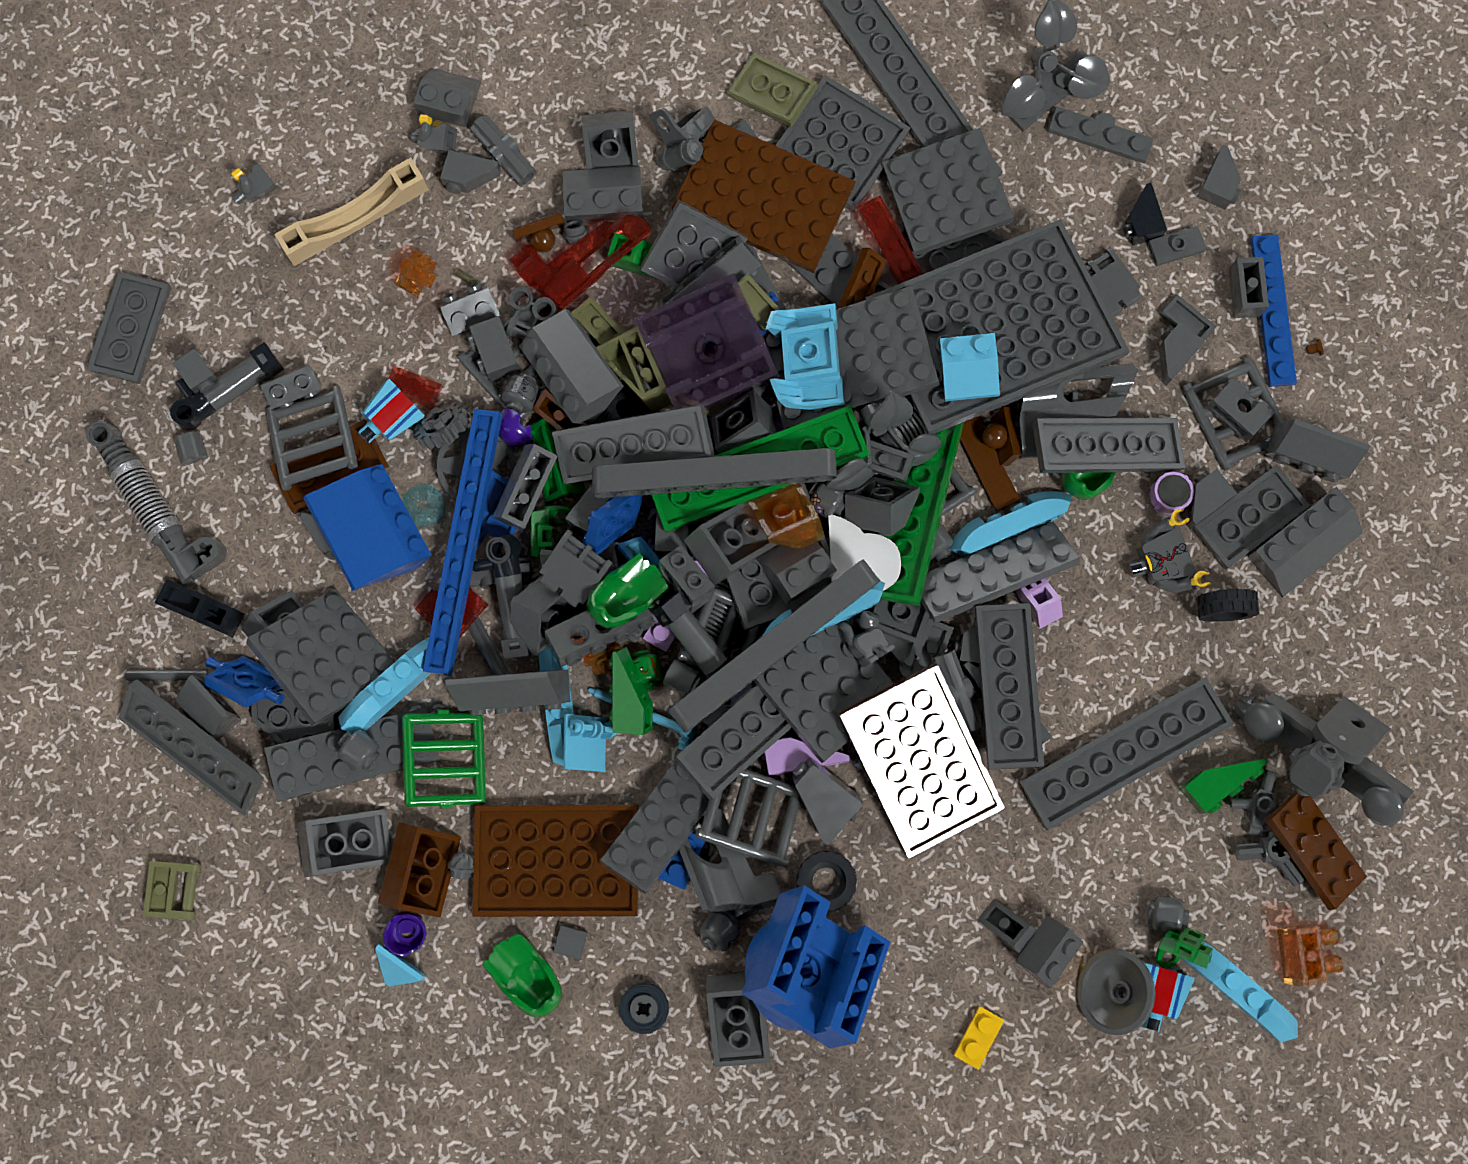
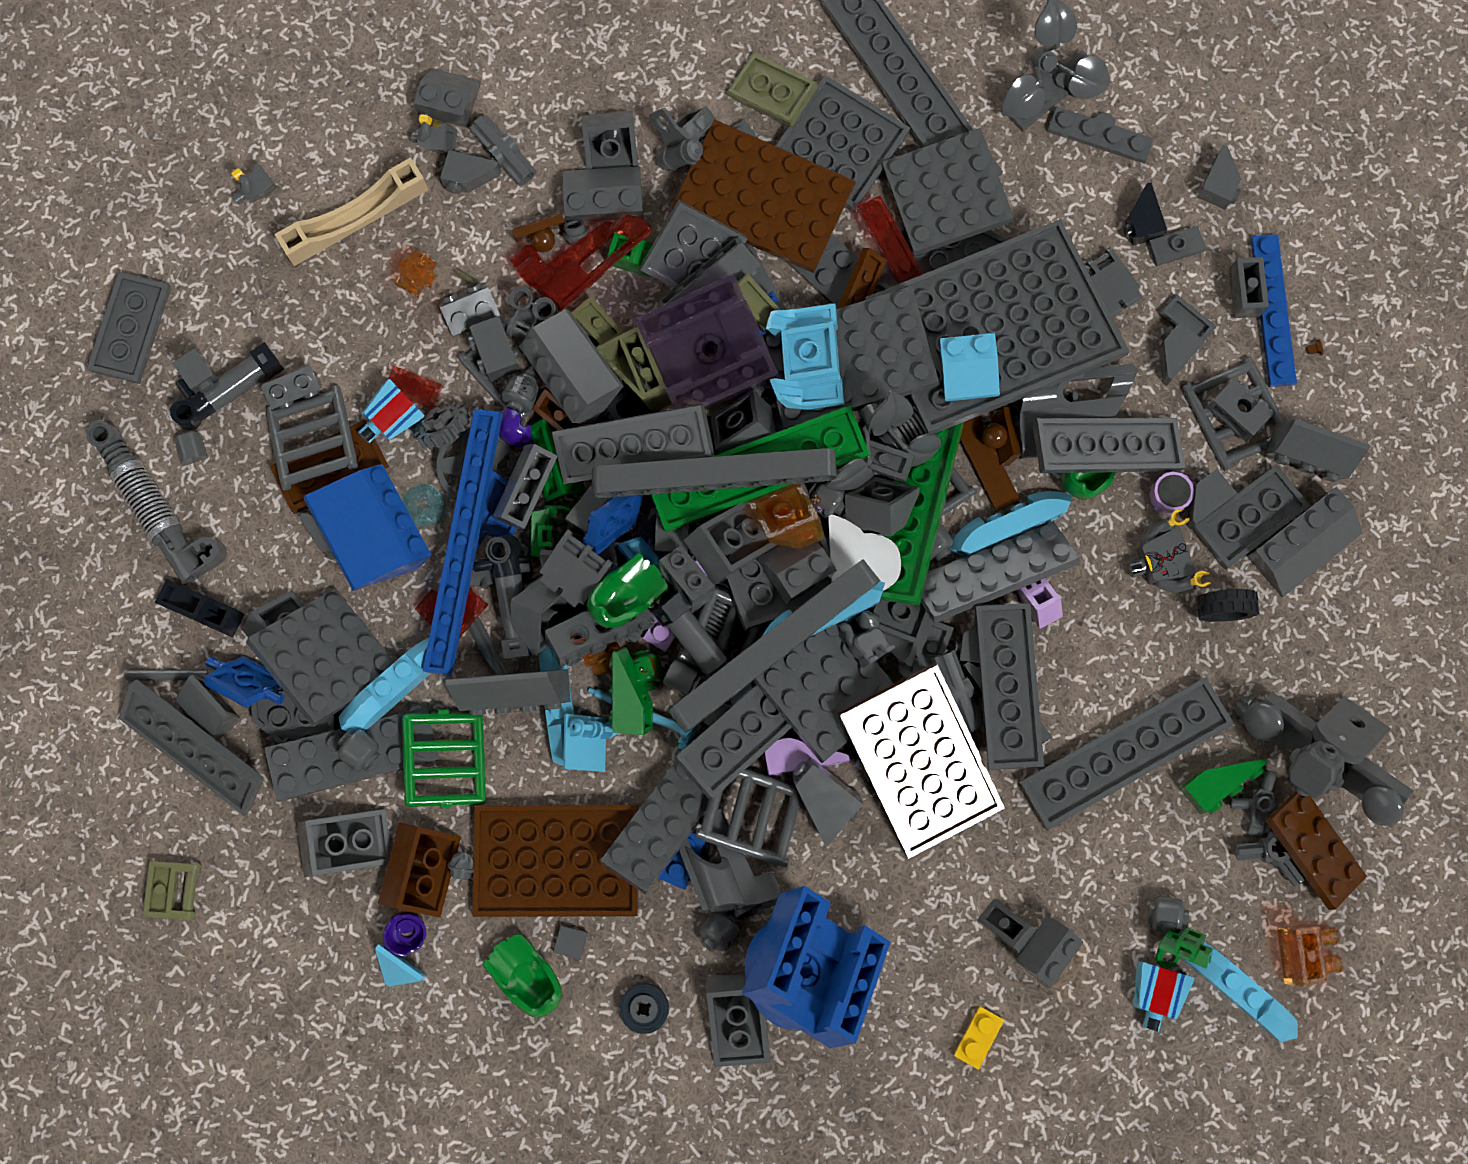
(837, 862): black tyre -> none
(1102, 988): dark grey dish -> none

